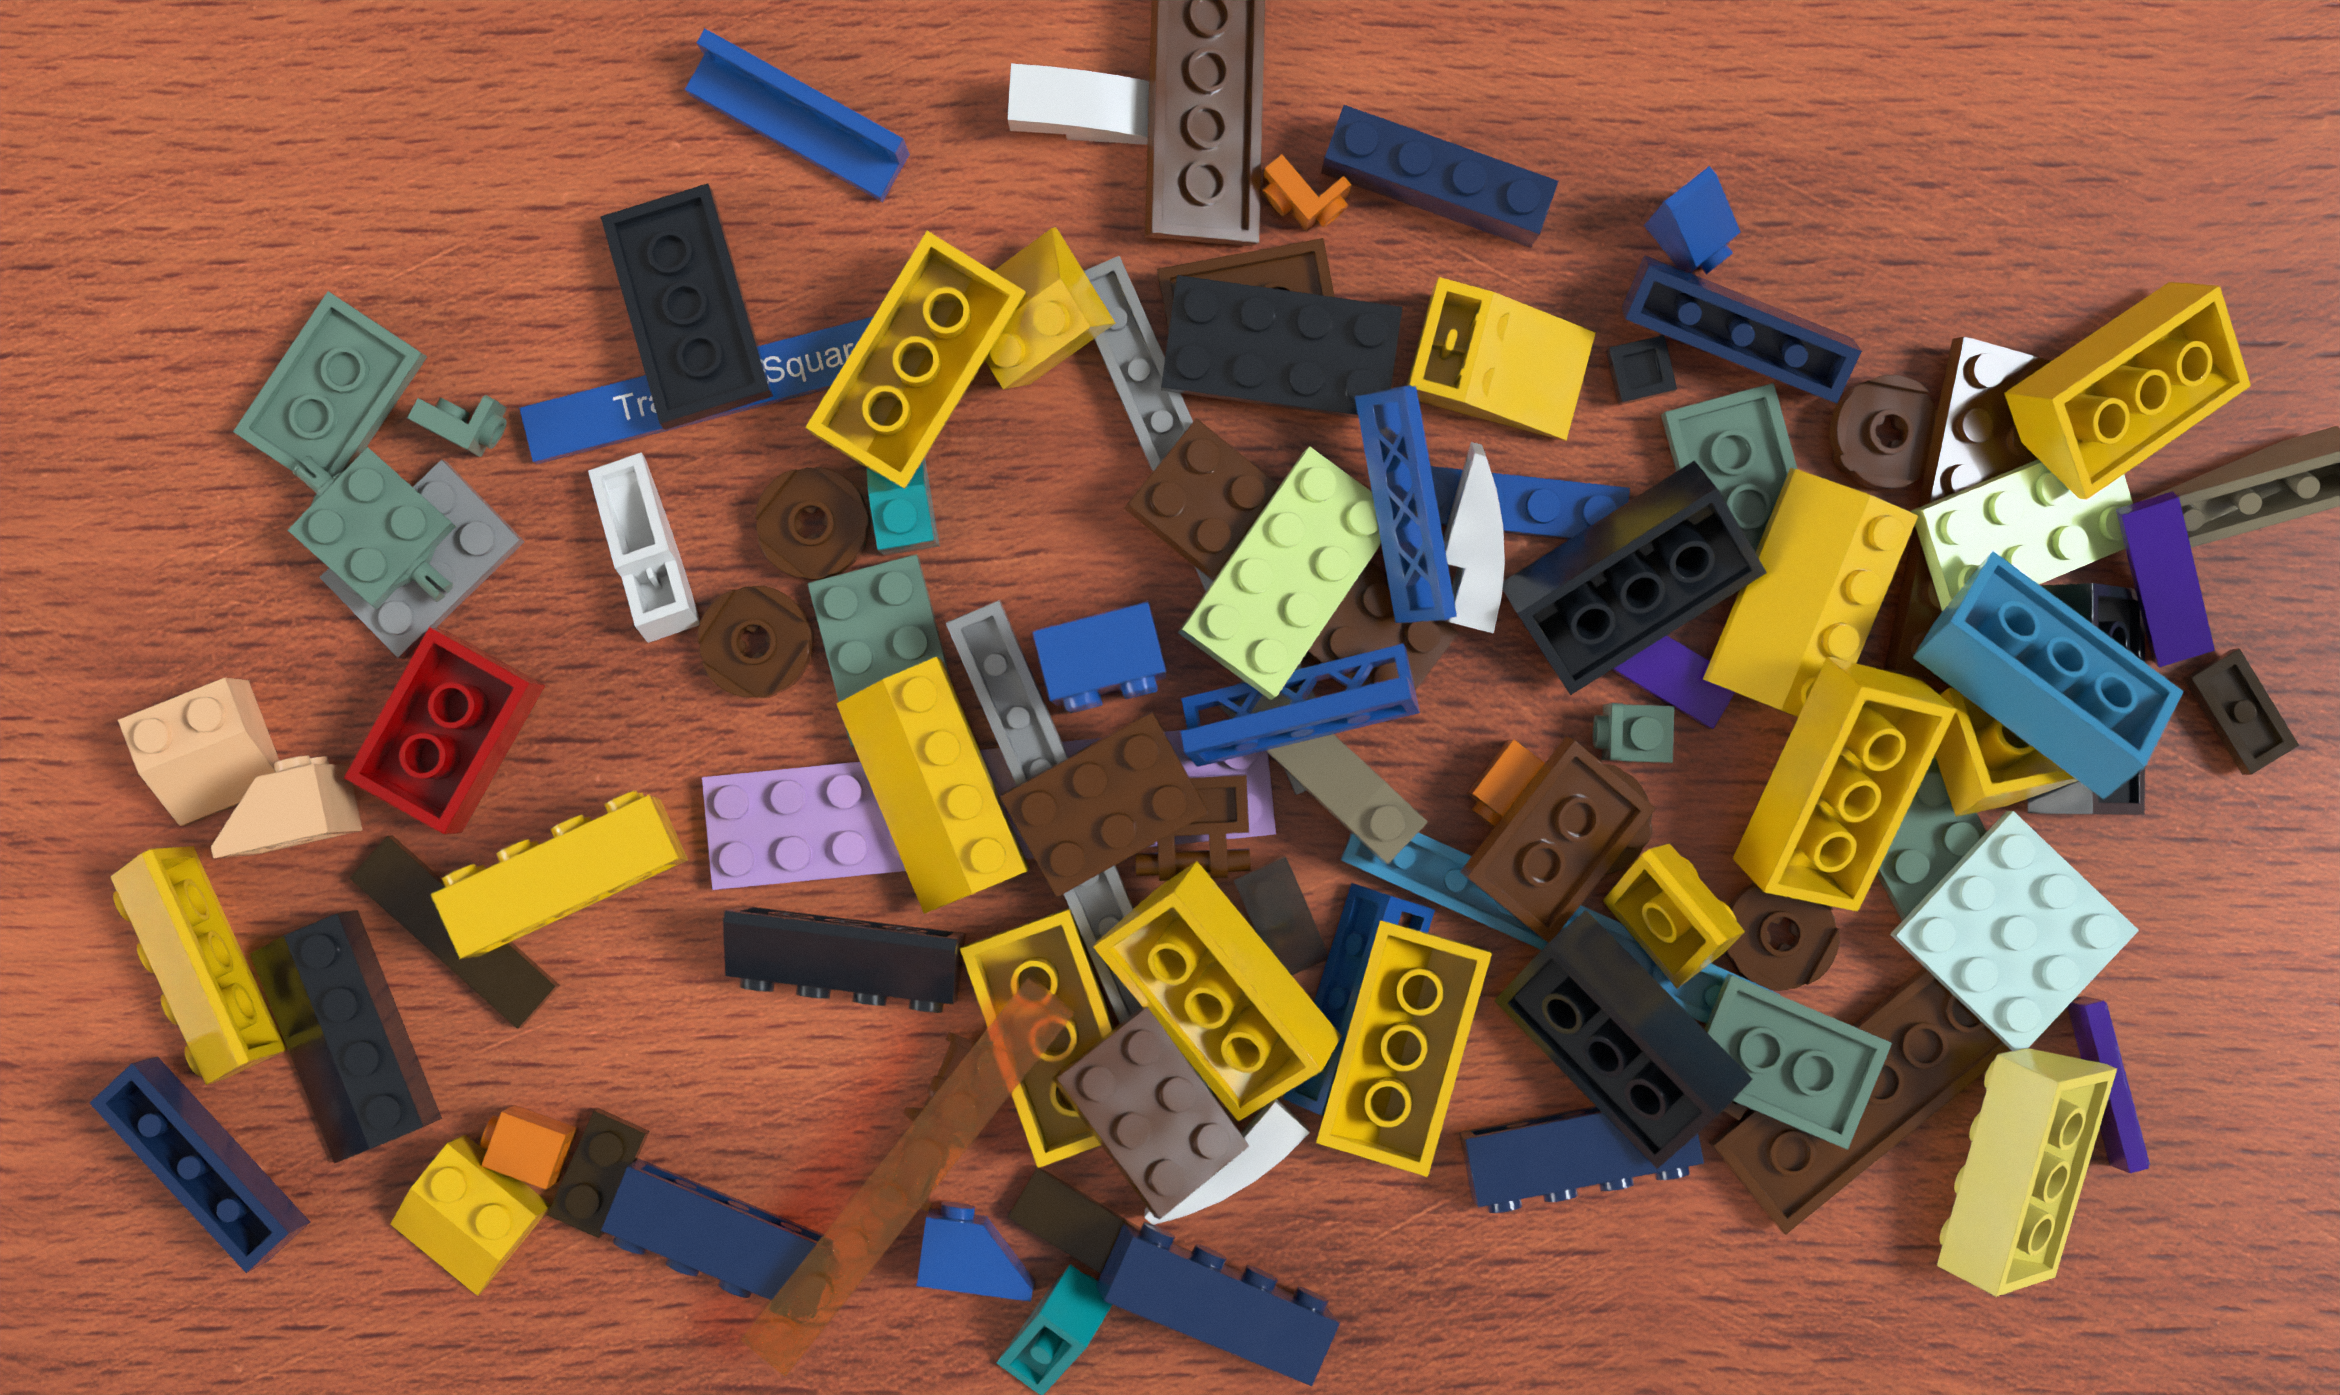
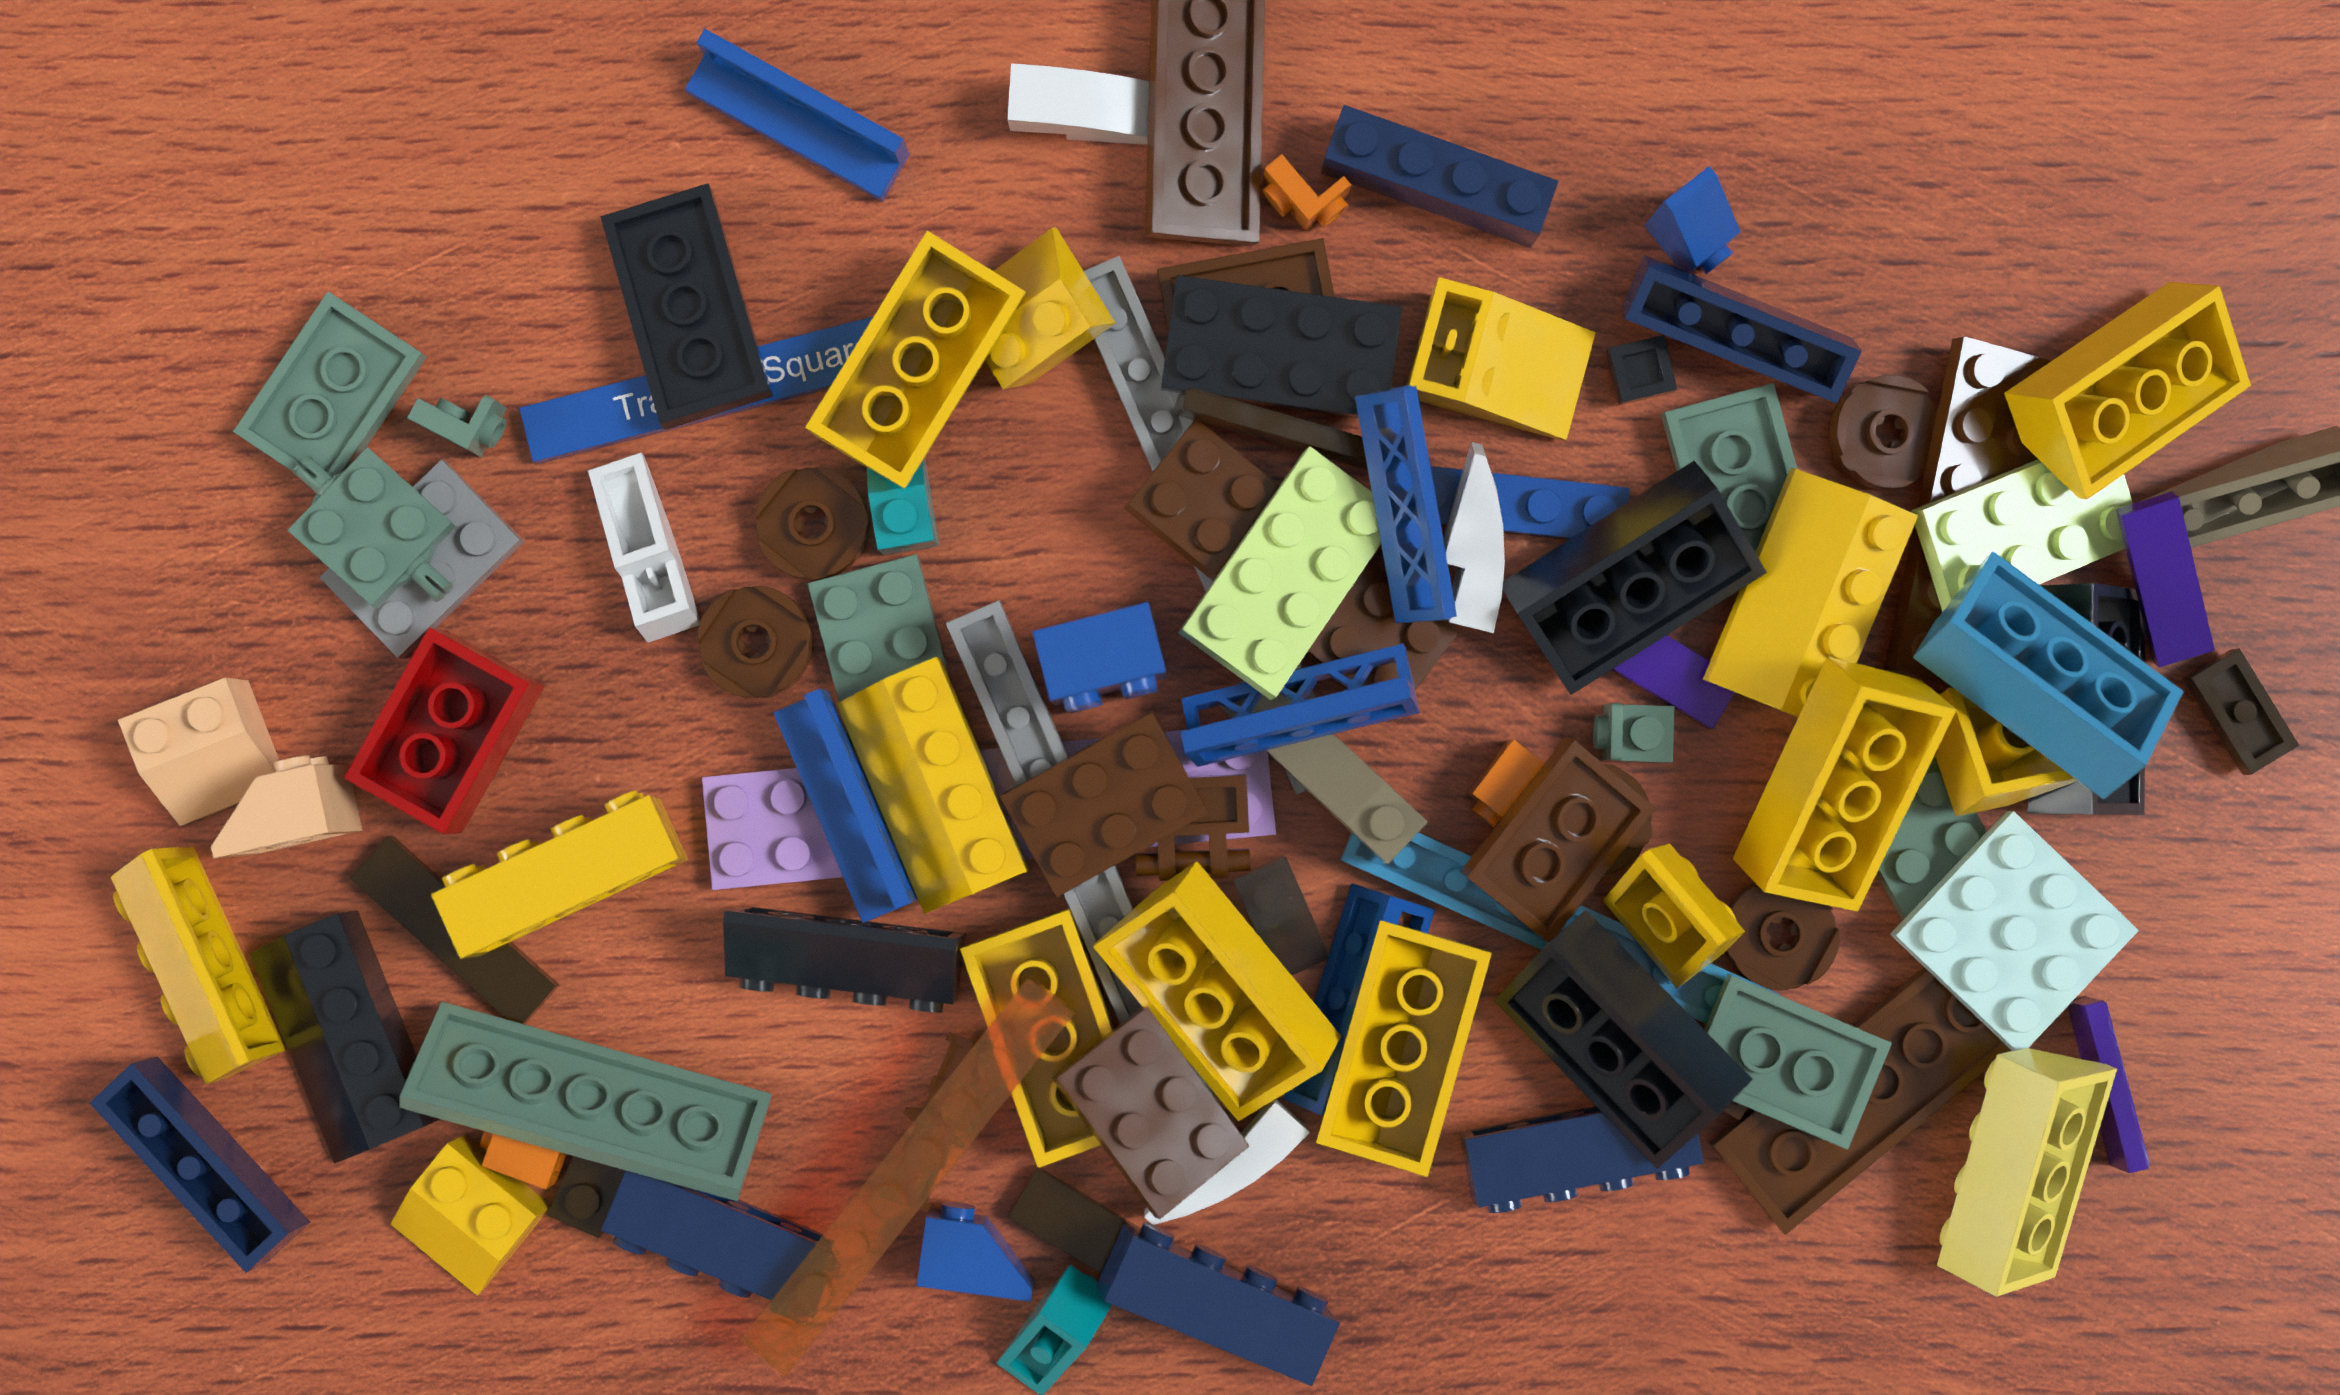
(586, 1101): none -> sand green plate
(845, 805): none -> blue fence
(1271, 426): none -> dark brown tile

